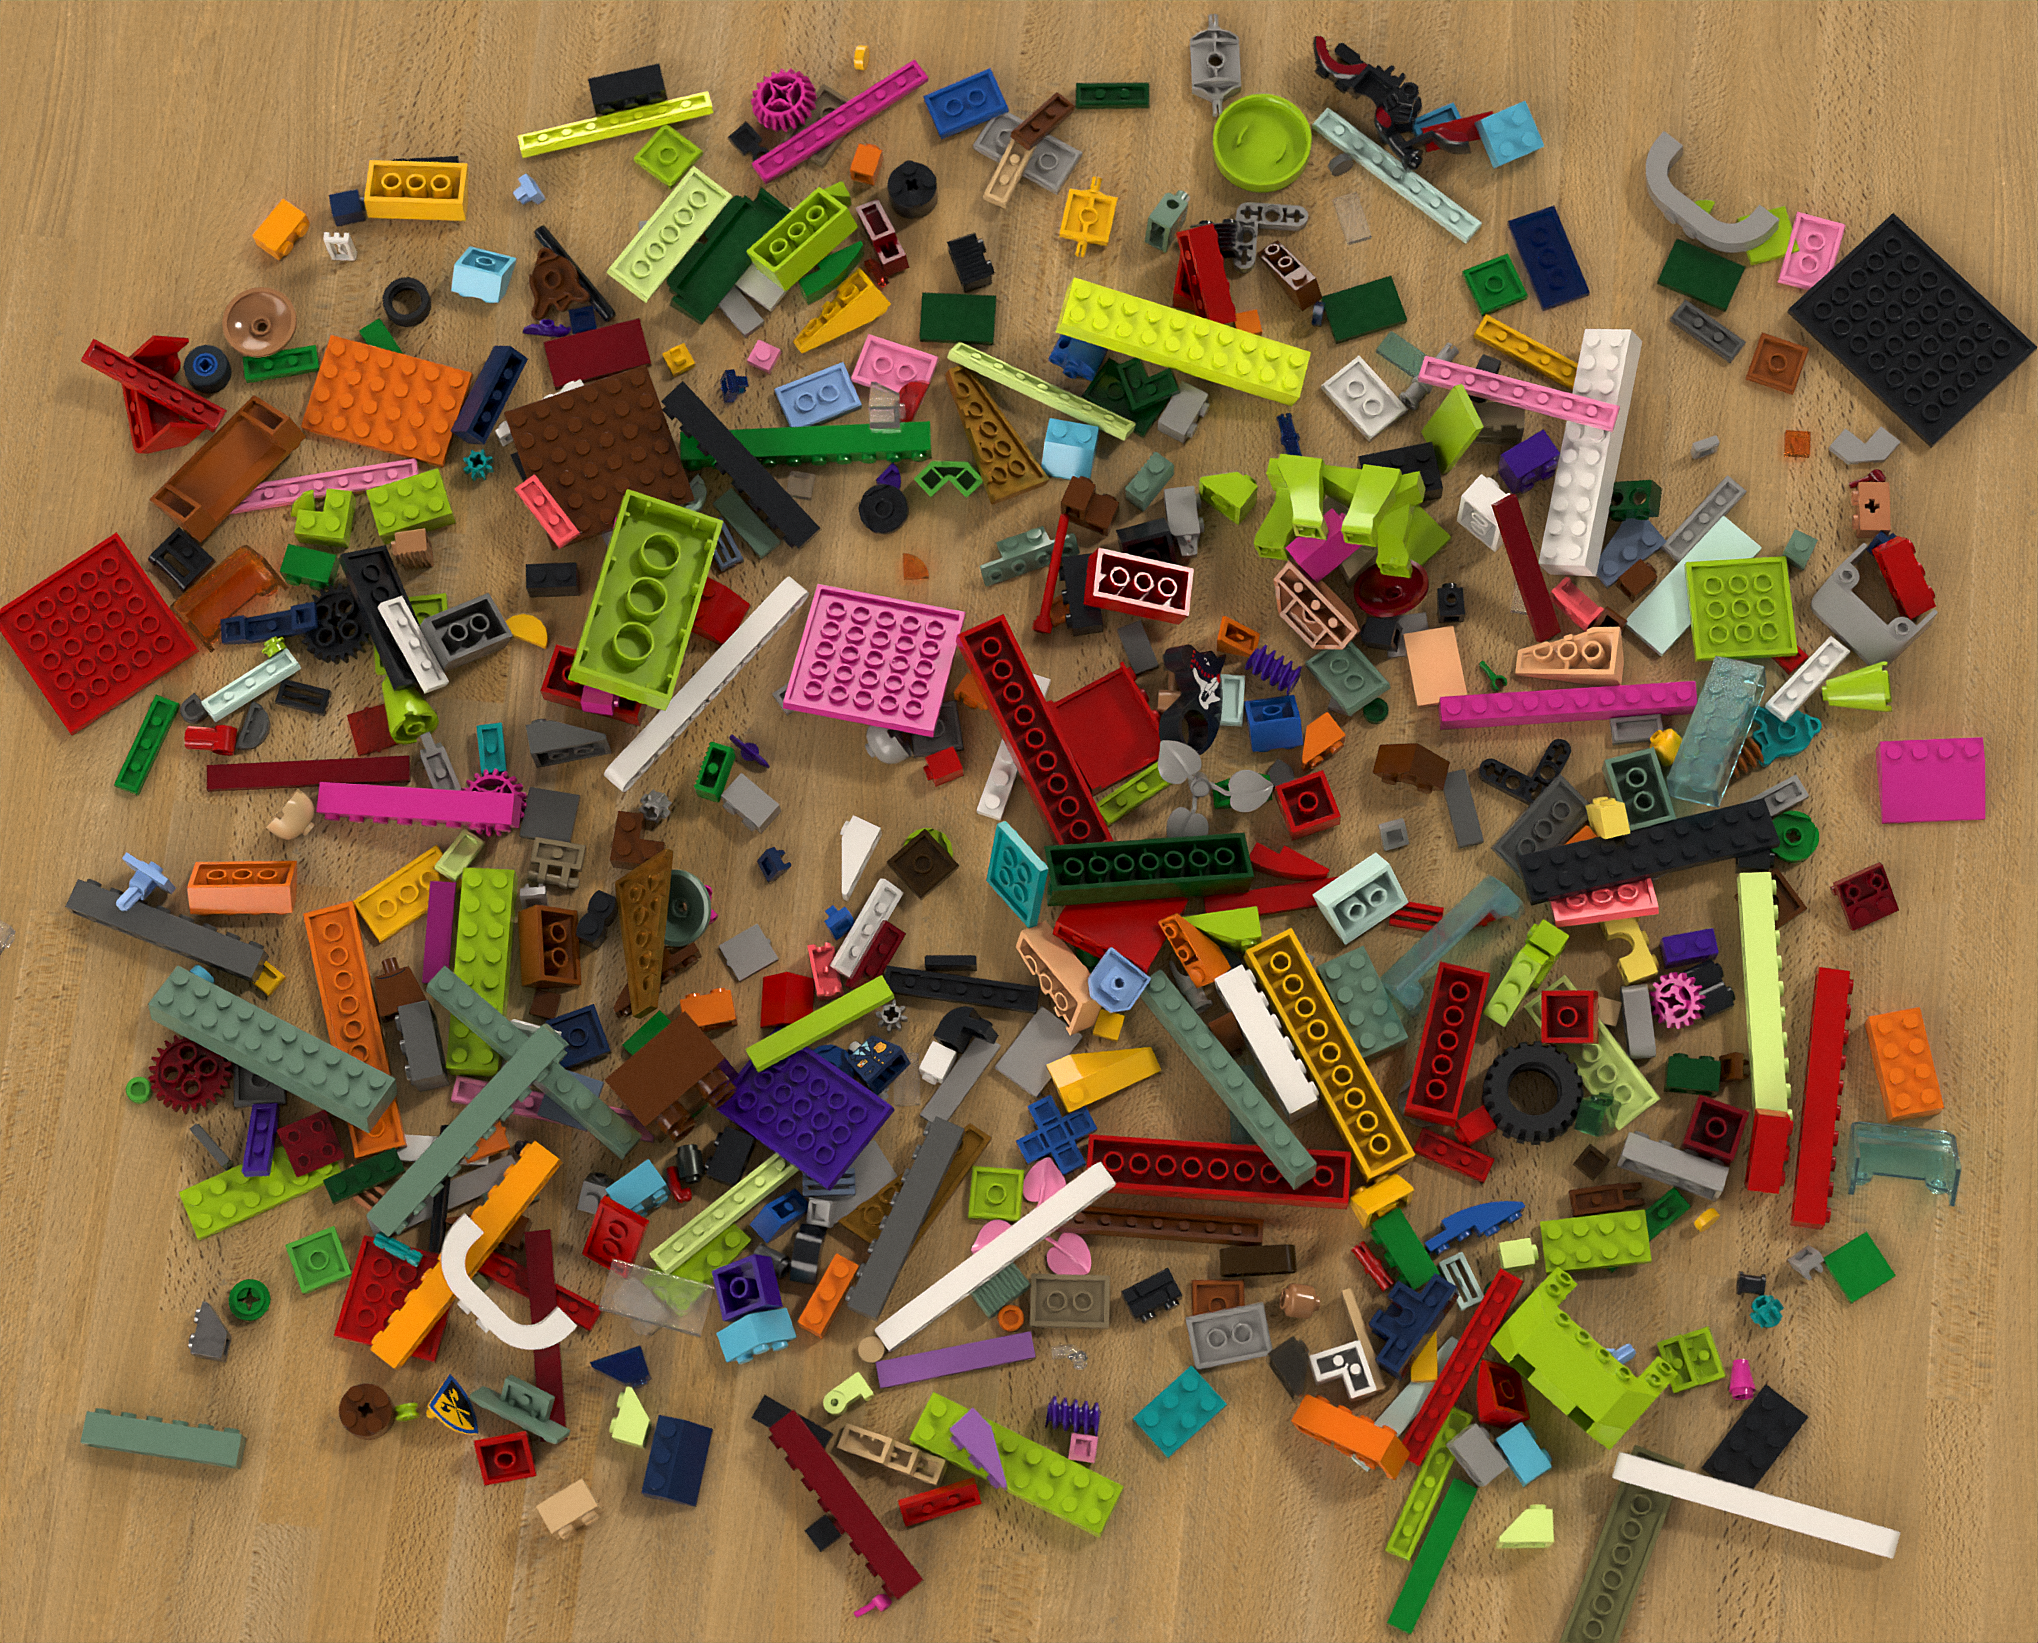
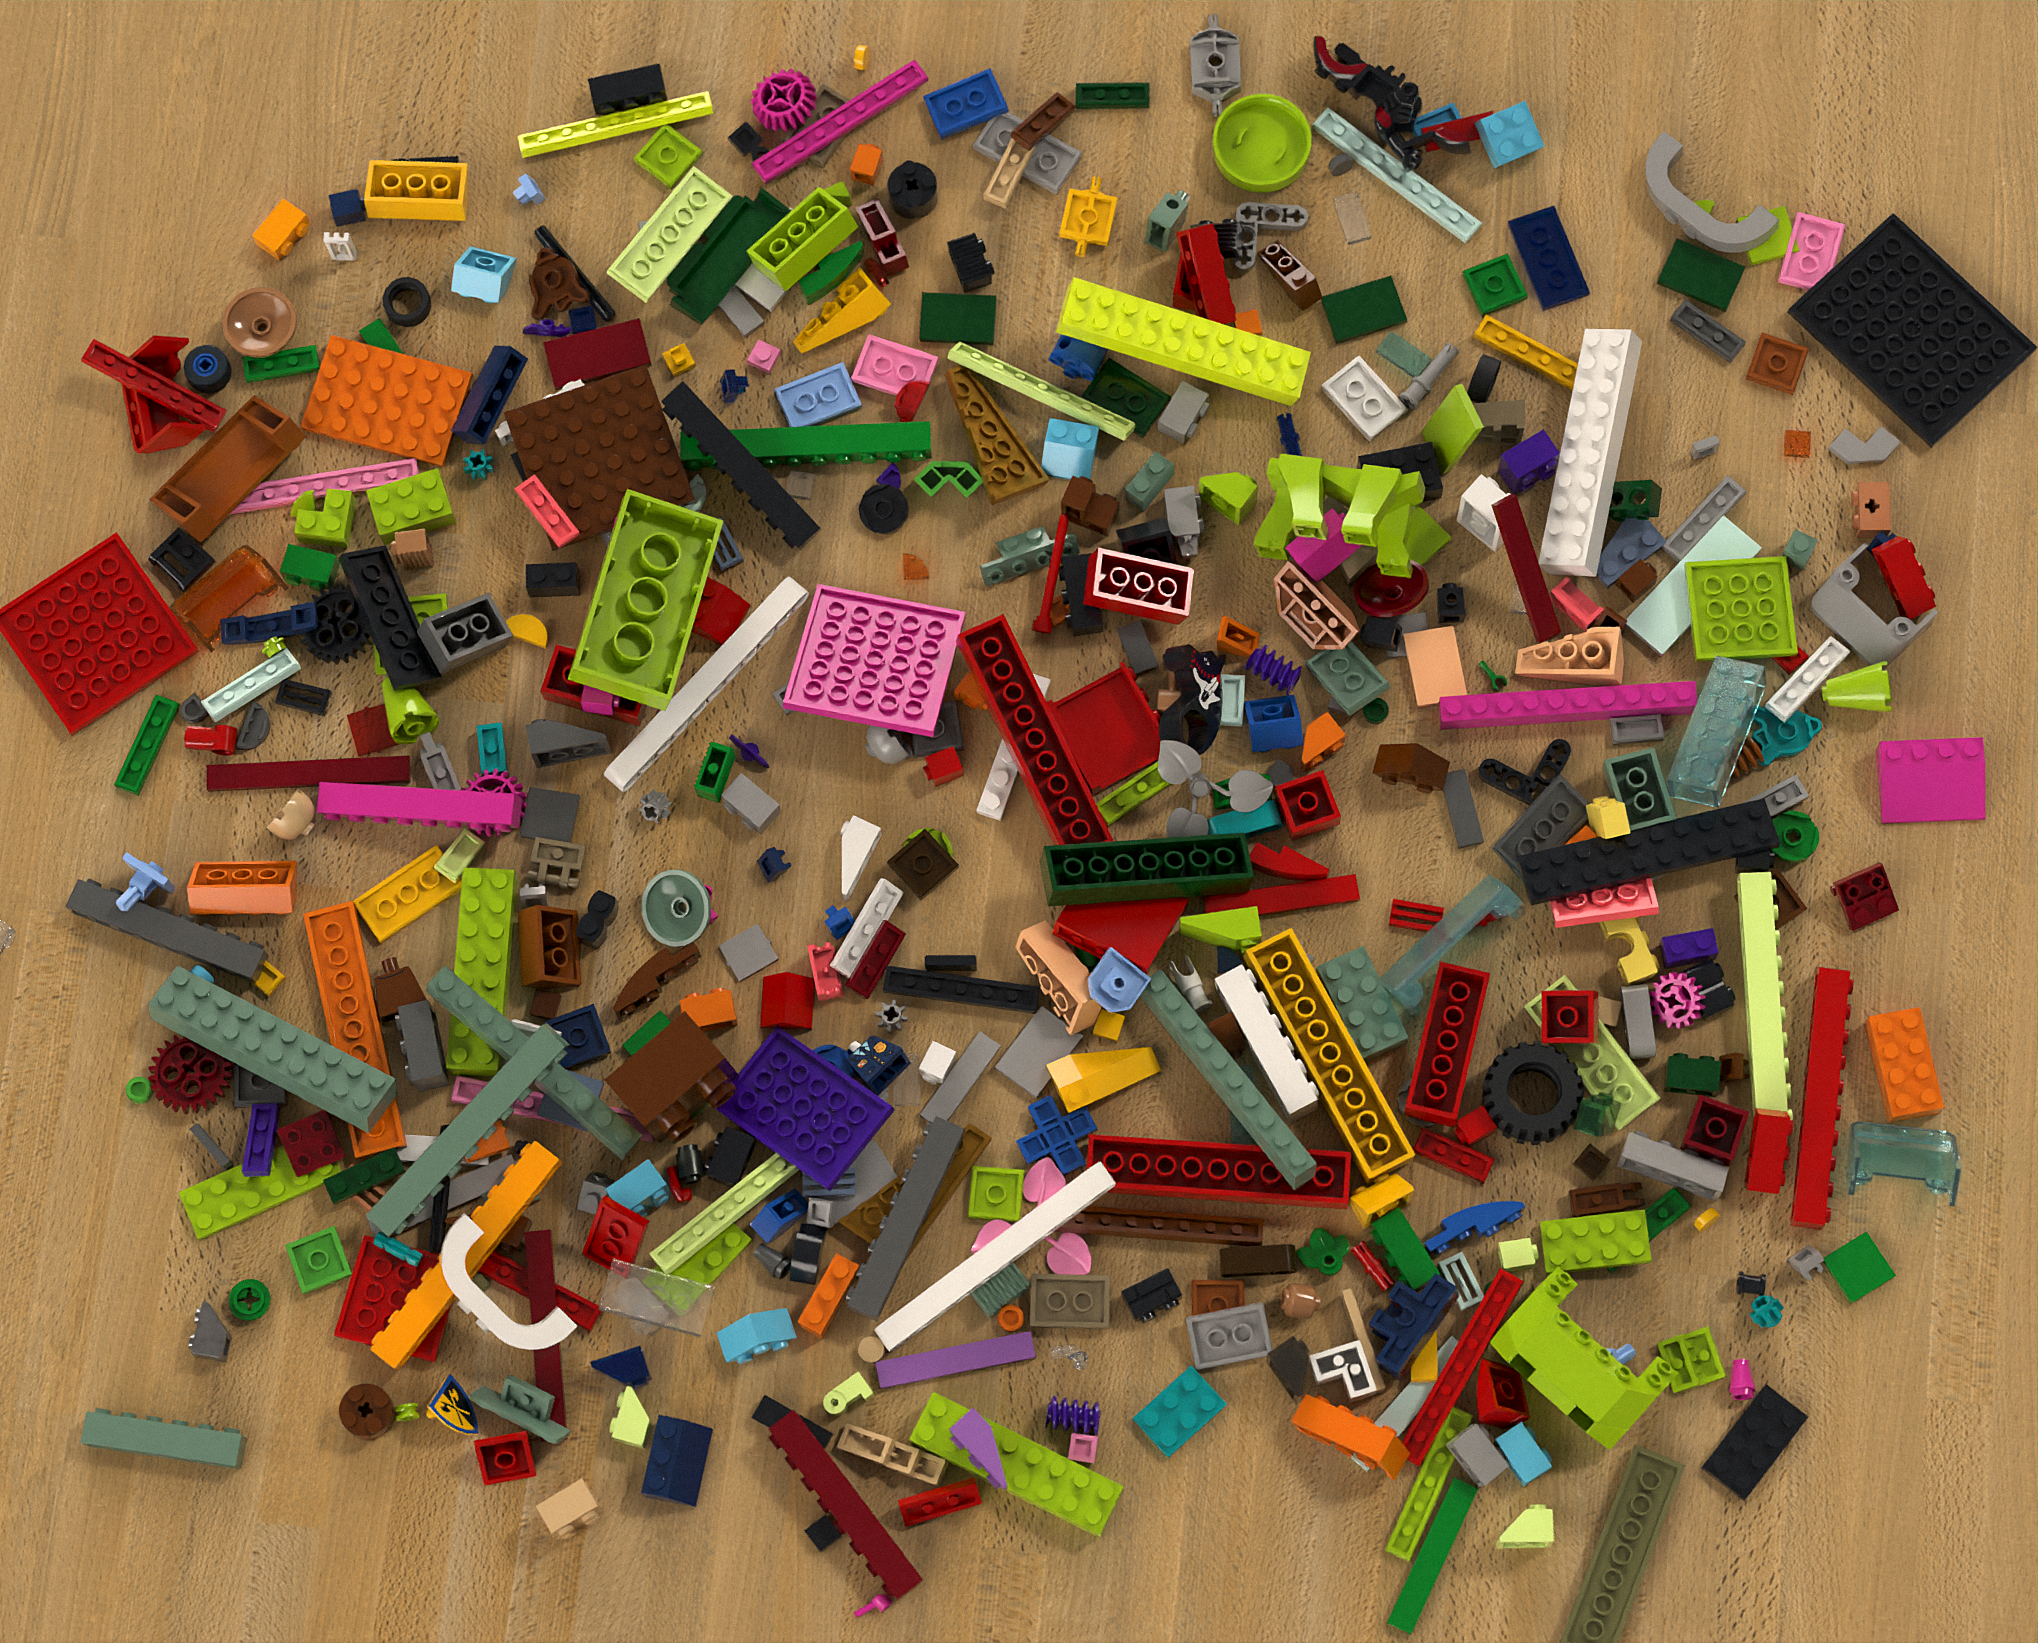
(413, 644): white plate -> none
(438, 928): magenta tile -> none
(629, 845): reddish brown brick -> none
(643, 917): pearl gold wing -> none
(746, 523): sand green tile -> none
(747, 1287): dark purple brick -> none
(819, 1023): lime tile -> none
(884, 407): clear slope -> none
(960, 1026): black brick -> none
(1017, 874): teal plate -> none
(1146, 390): dark green plate -> none
(1196, 951): orange slope -> none
(1252, 823): none -> teal beam
(1318, 311): dark blue tile -> none
(1322, 1248): none -> green plate
(1361, 898): light aqua slope -> none
(1393, 834): light grey plate -> none
(1516, 984): lime brick -> none
(1520, 393): bright pink tile -> none
(1548, 940): lime brick -> none
(1666, 745): yellow head -> none
(1756, 1505): white beam -> none
(1874, 476): dark red hand -> none

